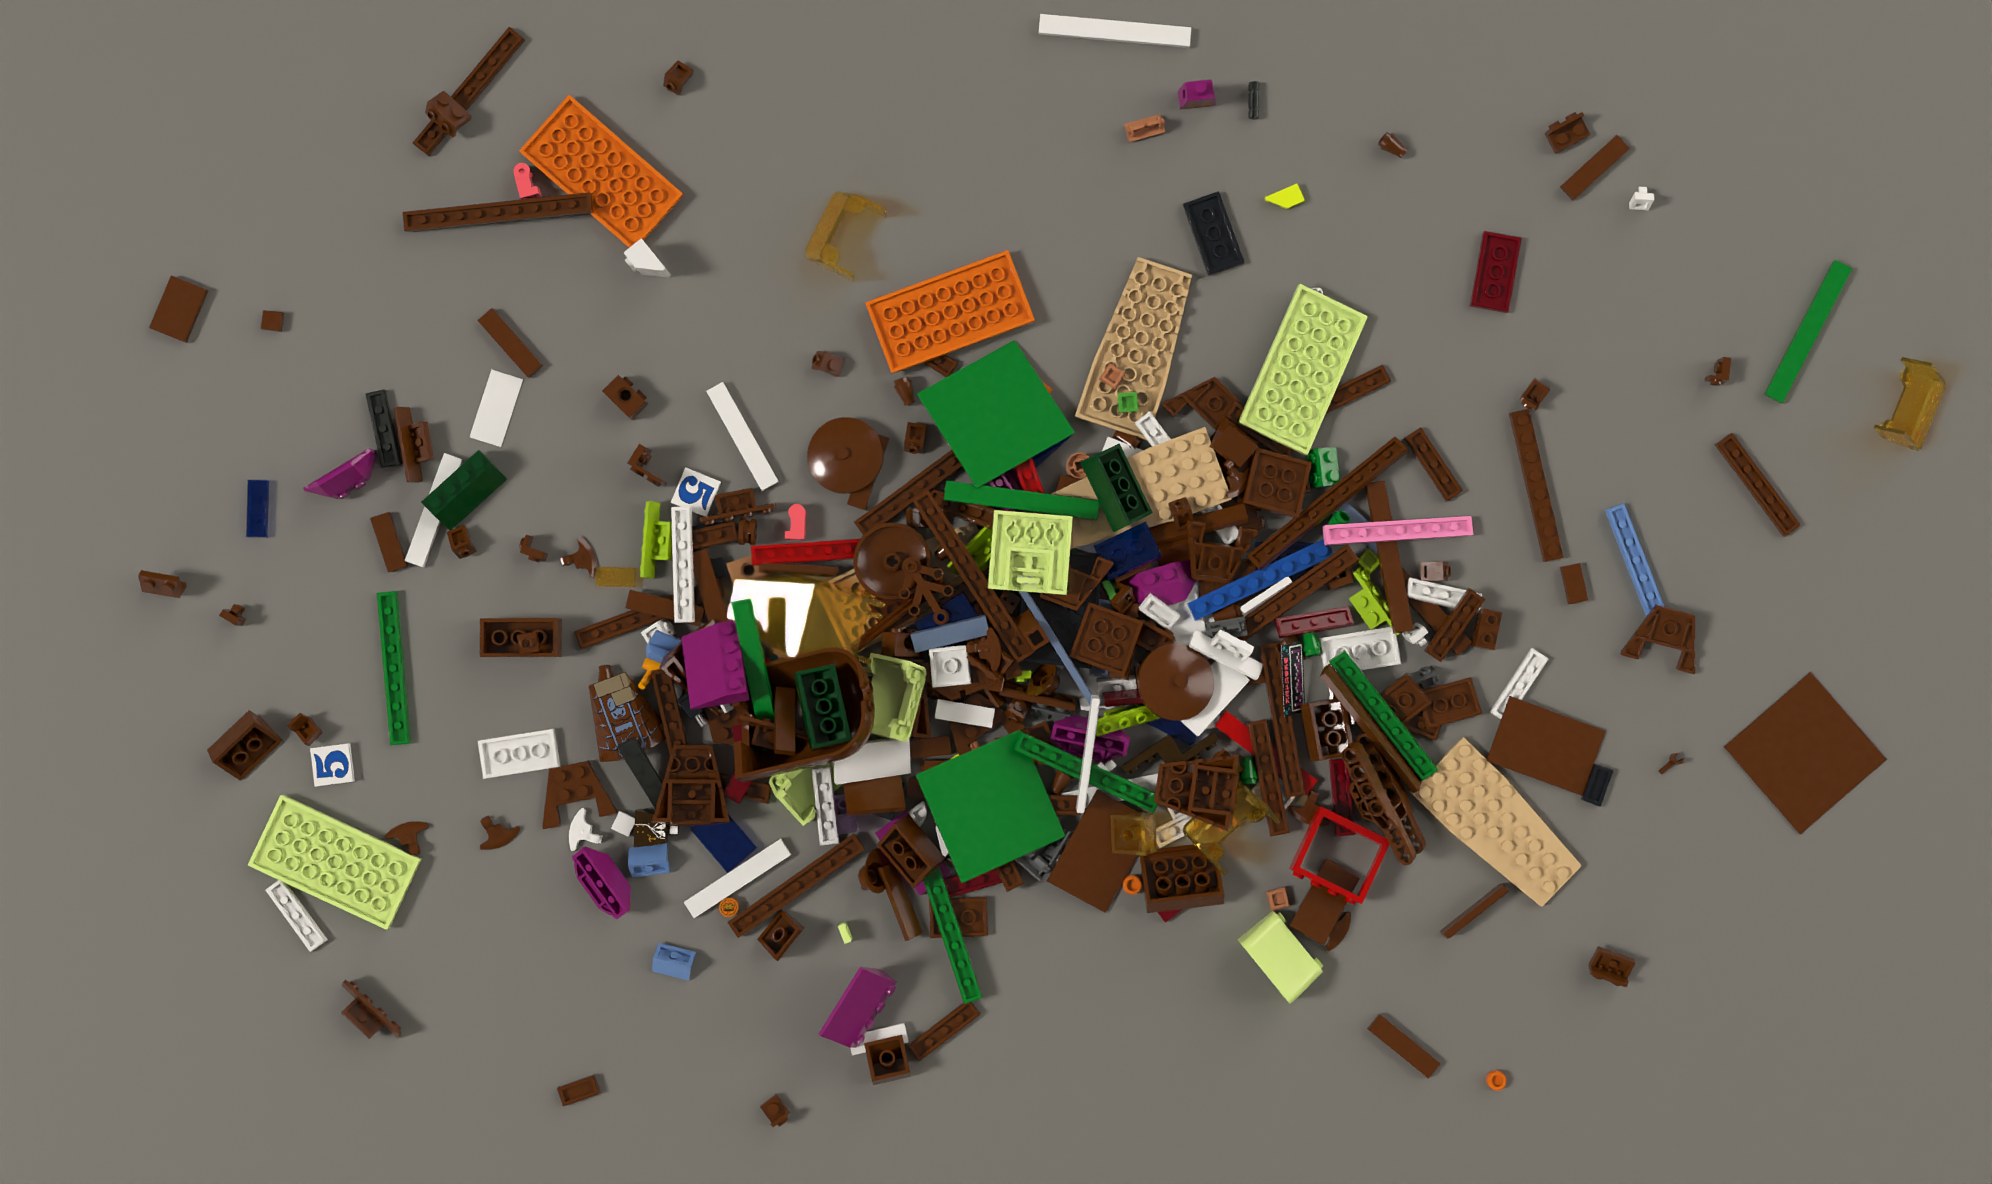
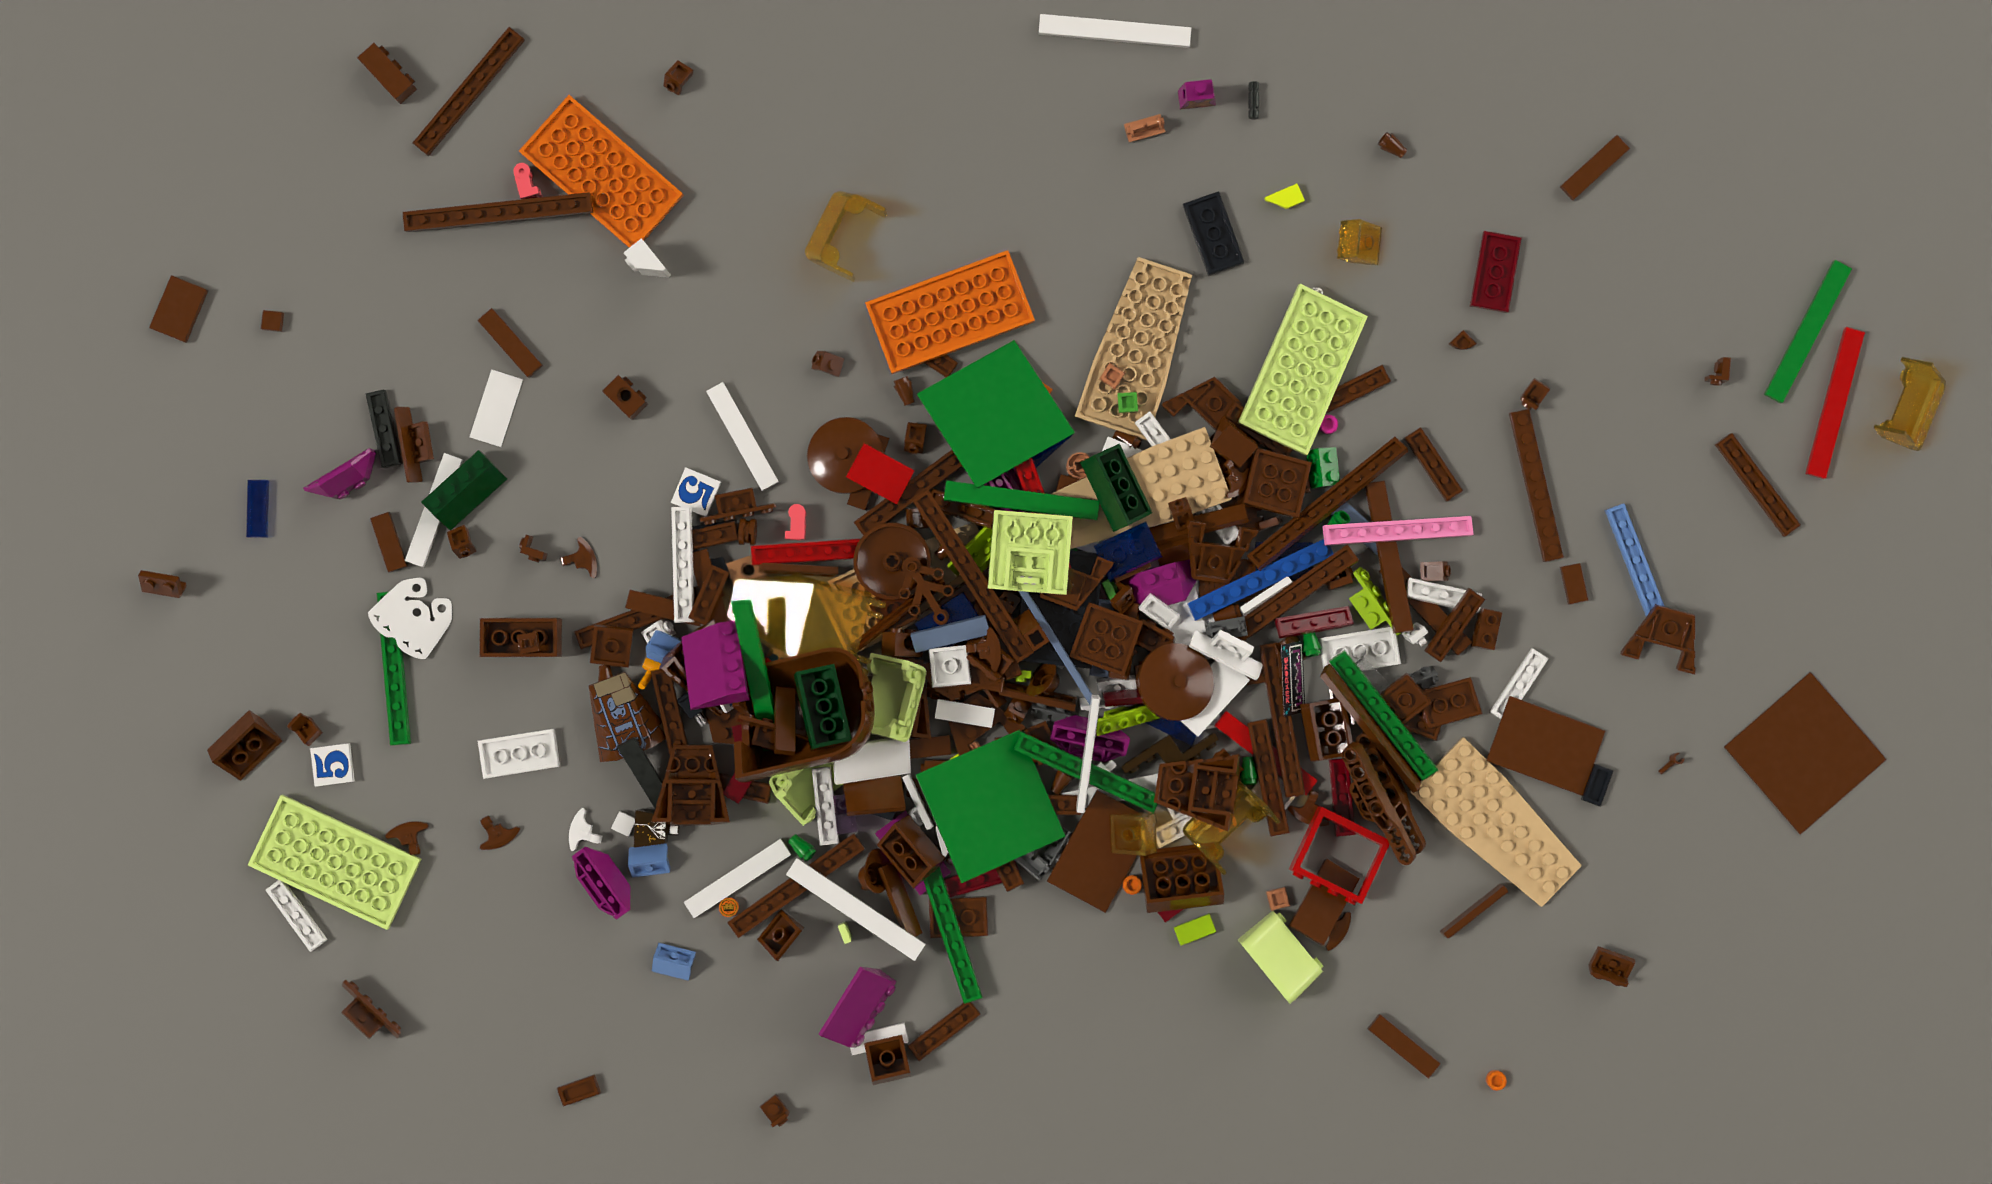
(233, 615): reddish brown tile -> none
(387, 72): none -> reddish brown brick
(406, 627): none -> white piece
(447, 113): reddish brown bracket -> none
(574, 784): reddish brown wing -> none
(611, 646): none -> reddish brown plate
(615, 577): clear yellow tile -> none
(642, 457): reddish brown bracket -> none
(656, 540): lime bracket -> none
(708, 595): none -> reddish brown plate
(725, 842): clear blue tile -> none
(802, 848): none -> green cone
(855, 909): none -> white tile
(880, 473): none -> red tile
(918, 801): none -> white tile
(1194, 929): none -> lime tile
(1270, 522): none -> reddish brown tile
(1329, 424): none -> dark pink tile
(1359, 242): none -> clear yellow slope
(1368, 561): lime tile -> none
(1372, 674): none -> clear tile
(1462, 341): none -> reddish brown tile
(1567, 133): reddish brown bracket -> none
(1641, 200): white tile -> none
(1835, 403): none -> red tile

